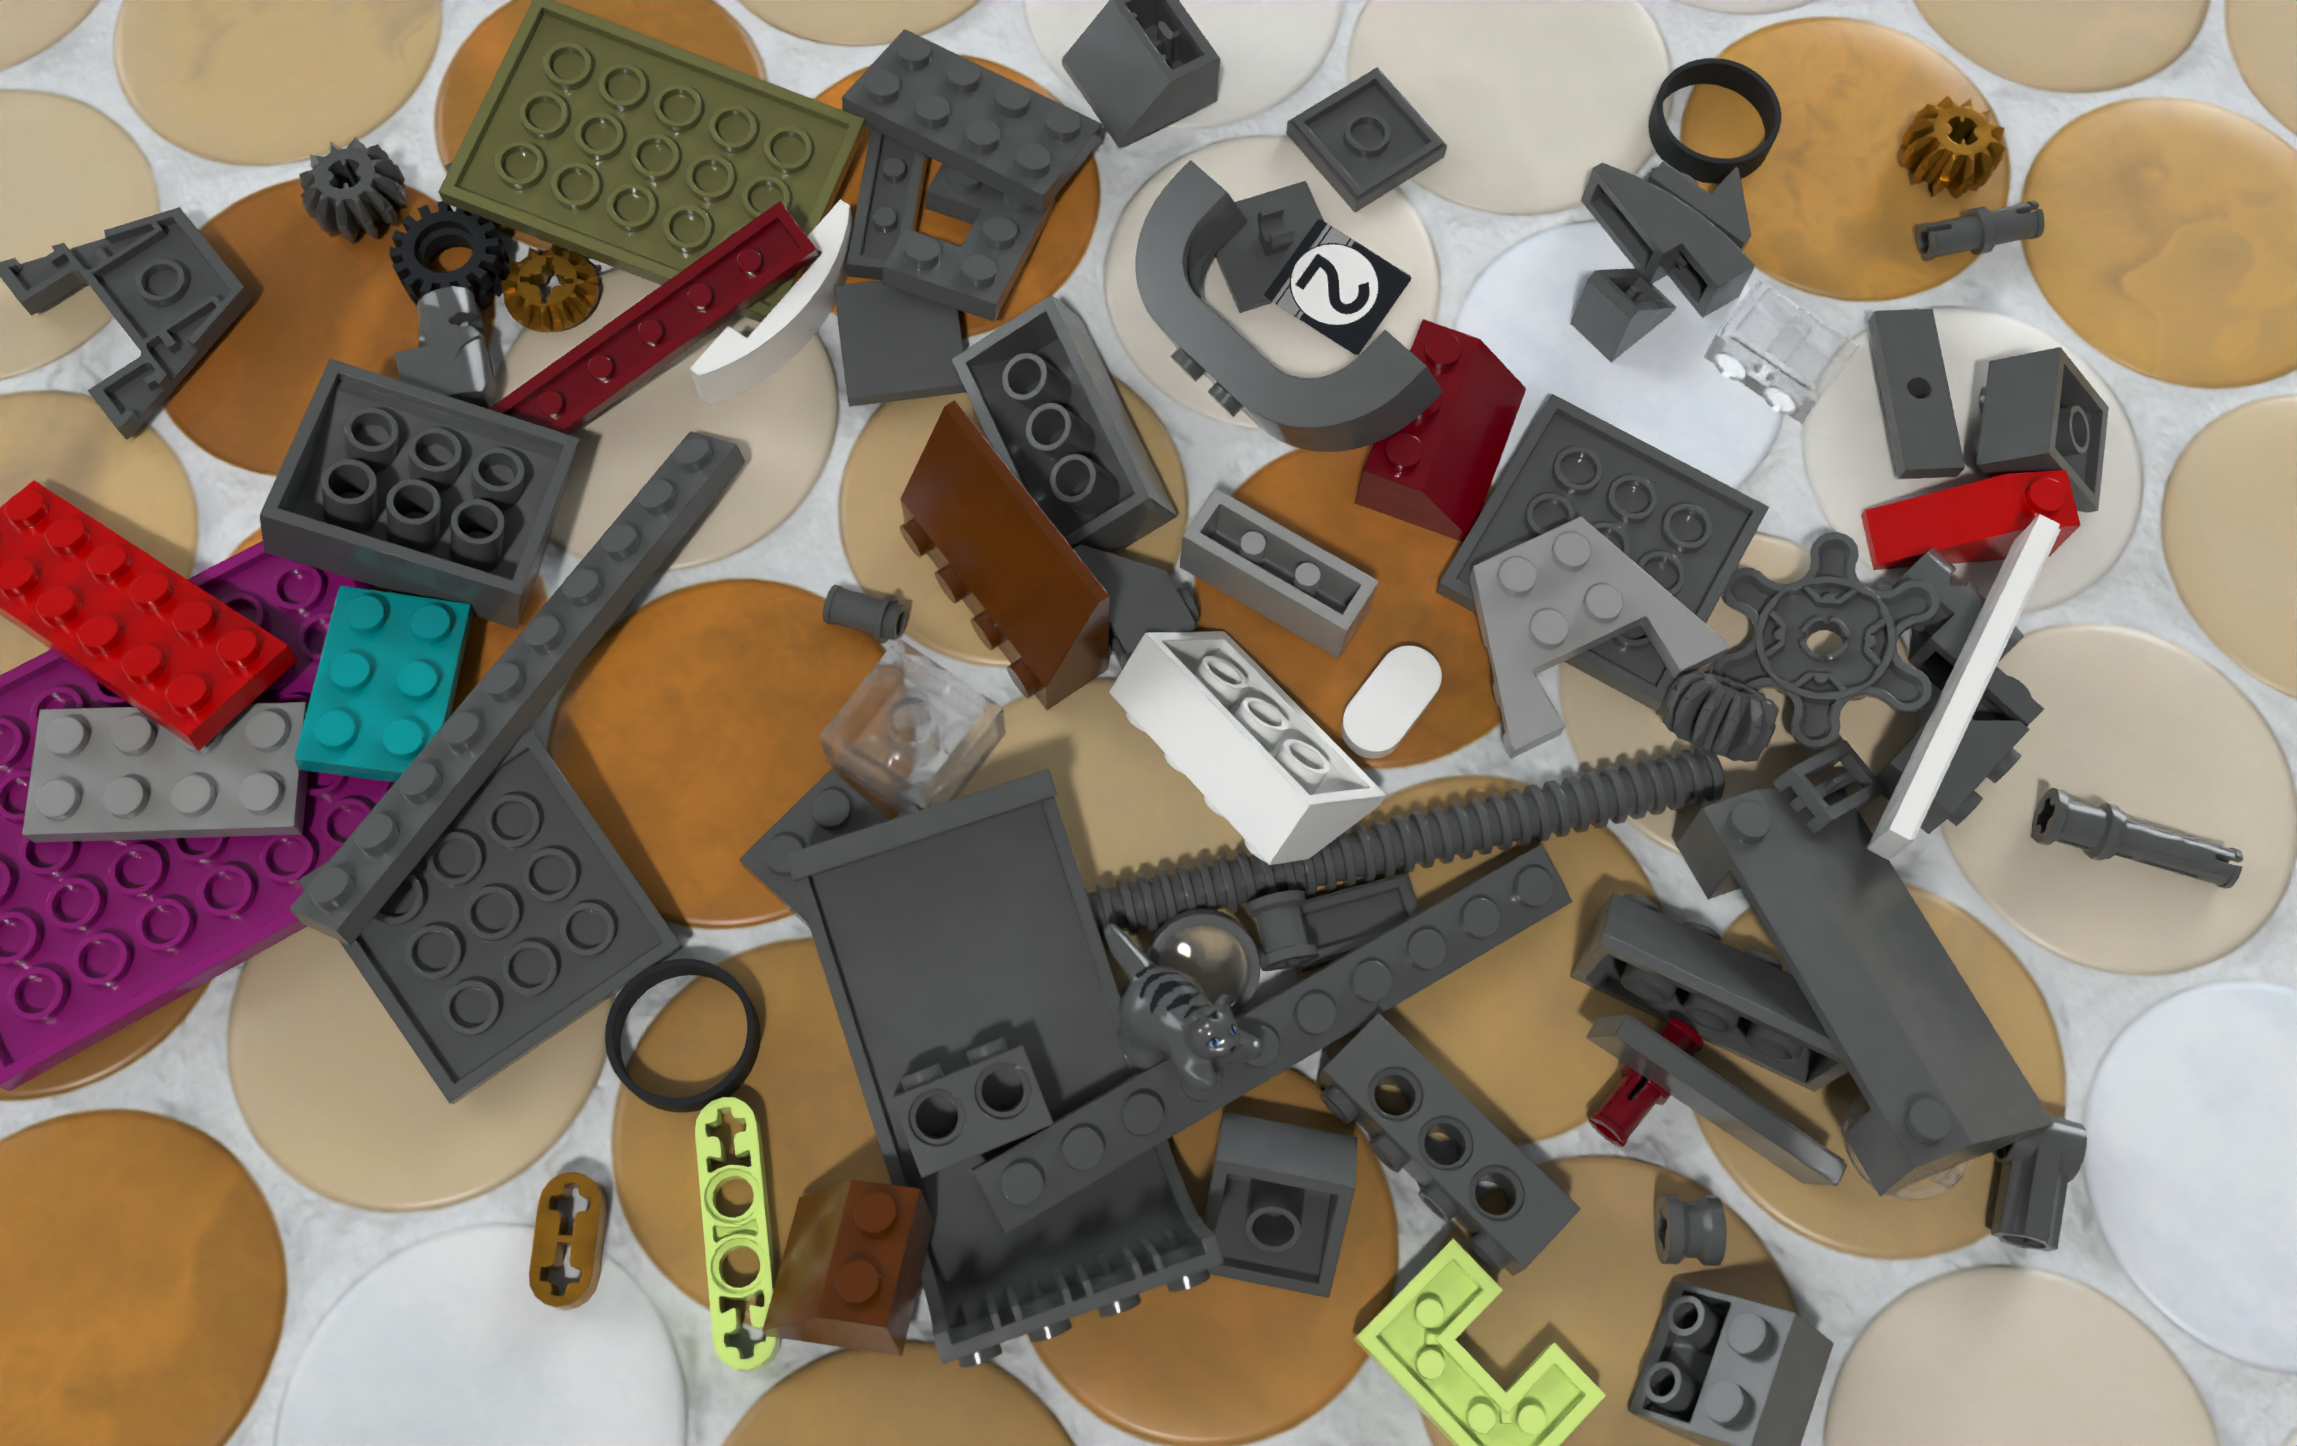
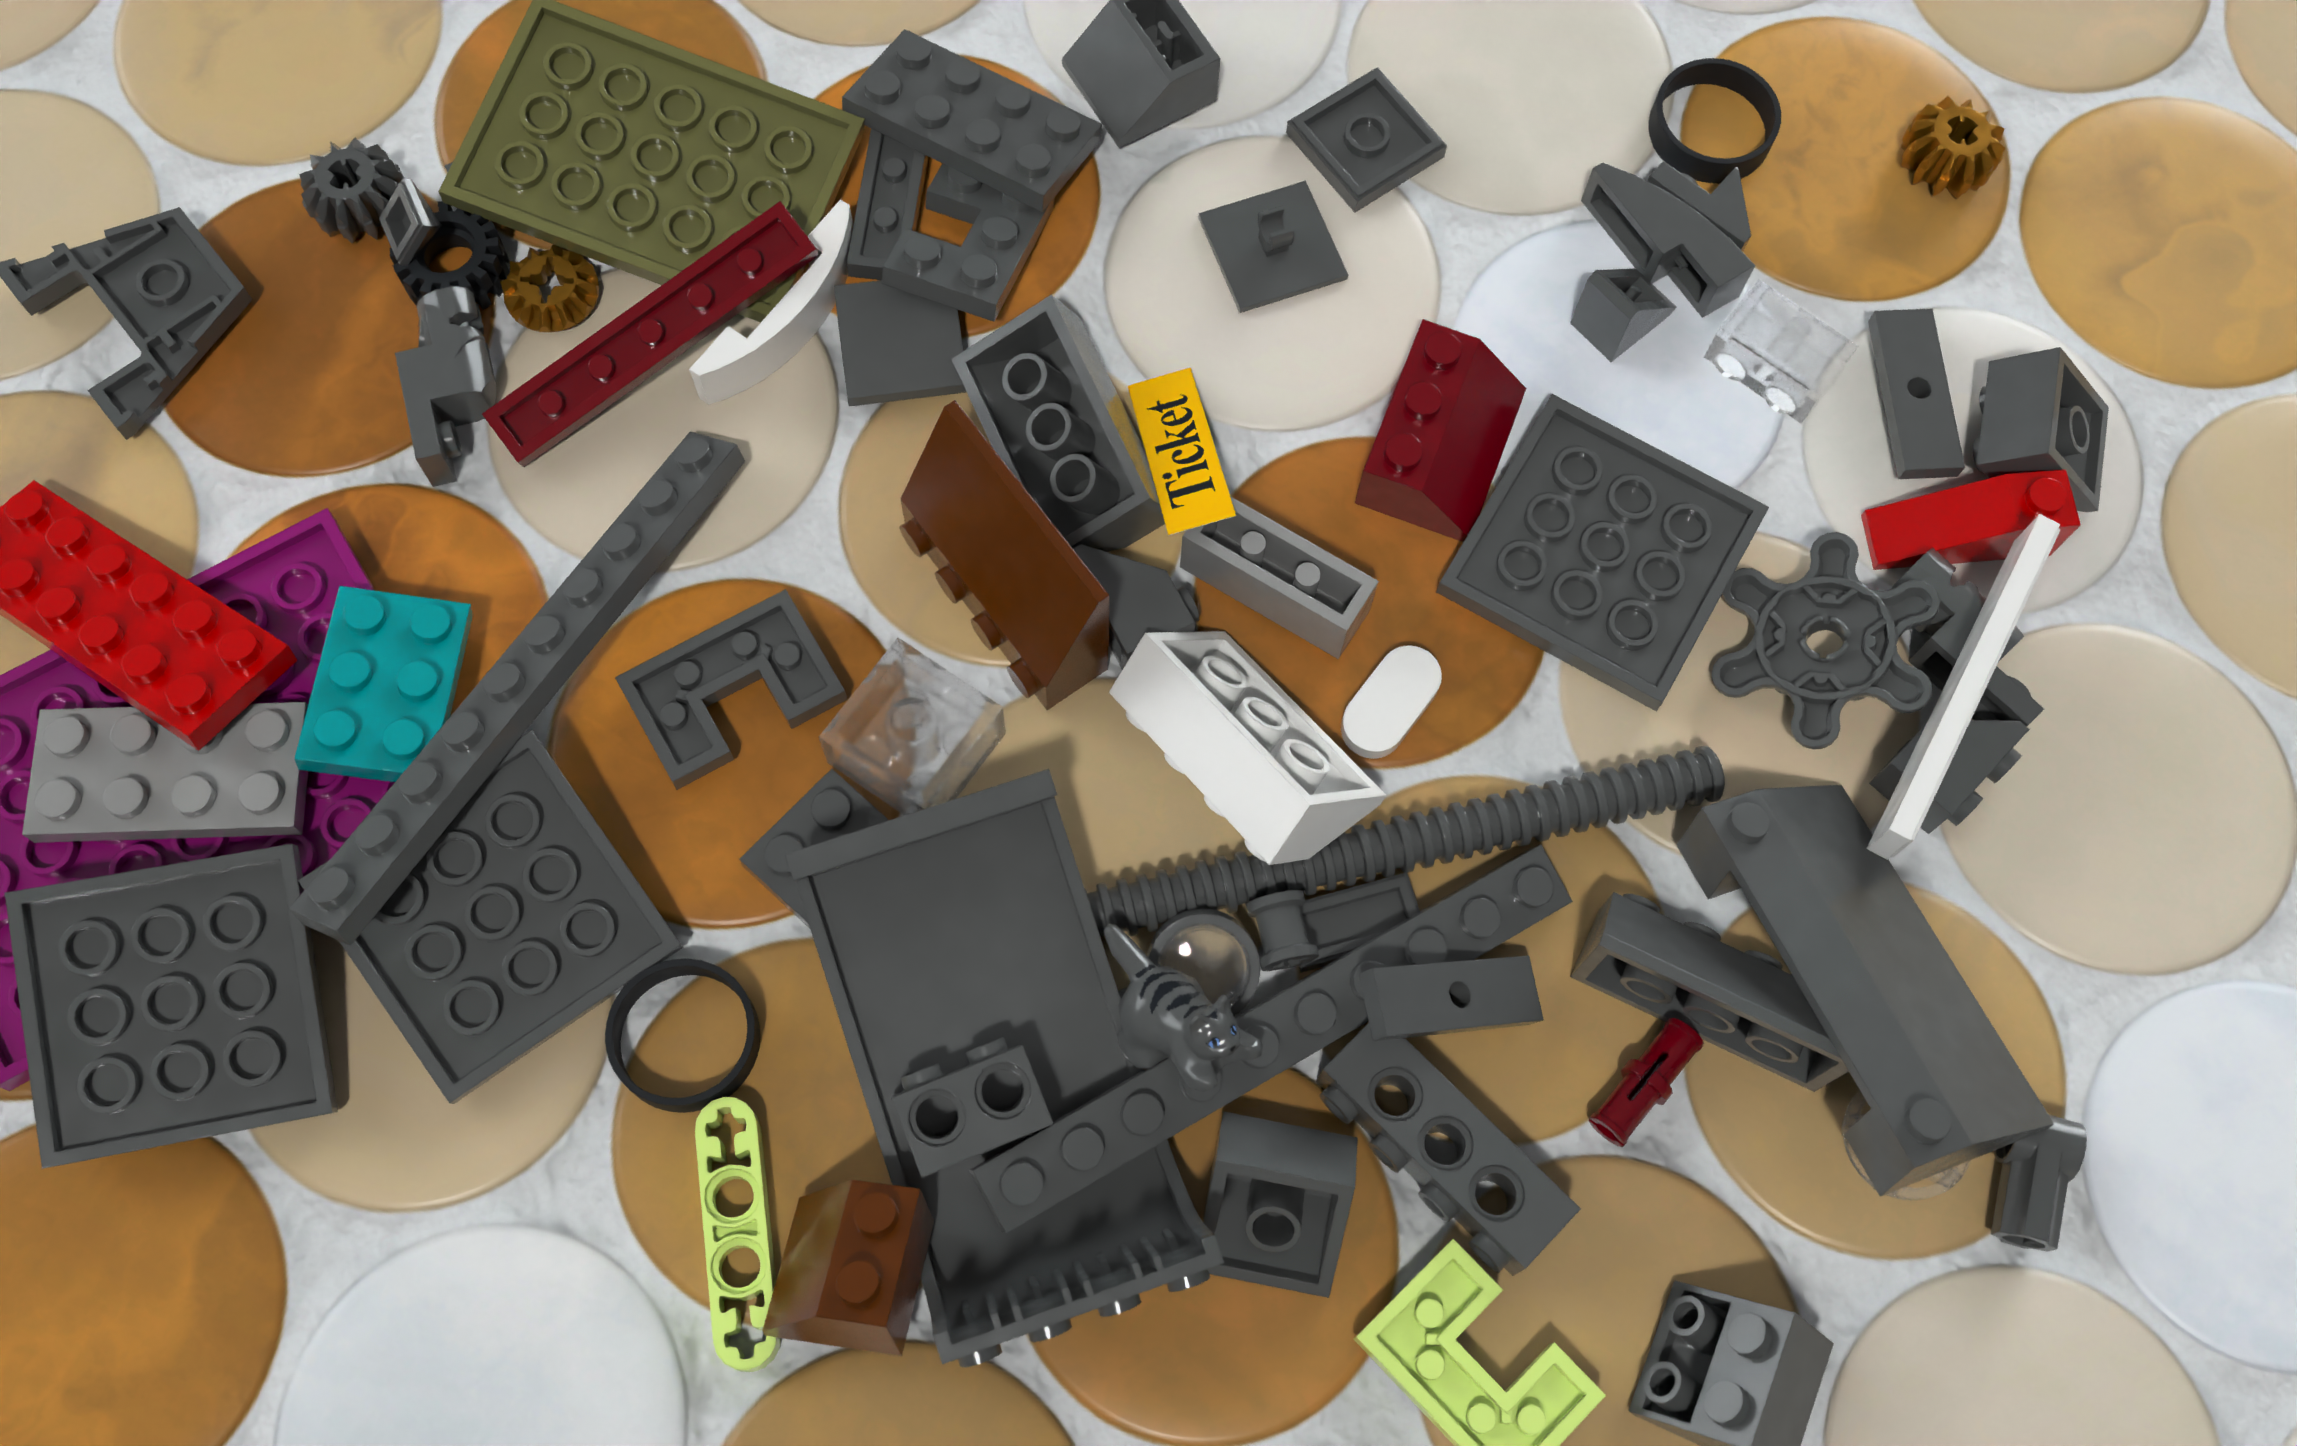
(169, 1005): none -> dark grey plate
(408, 222): none -> dark grey slope
(418, 493): dark grey slope -> none
(552, 1237): pearl gold beam -> none
(756, 644): none -> dark grey plate
(866, 613): dark grey pin -> none
(1180, 452): none -> yellow sticker
(1323, 414): dark grey arch -> none
(1337, 287): sticker -> none
(1450, 997): none -> dark grey tile
(1561, 600): light grey wing -> none
(1690, 1229): dark grey wheel -> none
(1717, 1099): dark grey tile -> none
(1721, 716): dark grey gear -> none
(1813, 797): dark grey tile -> none
(1980, 230): dark grey pin -> none
(2107, 832): dark grey pin -> none

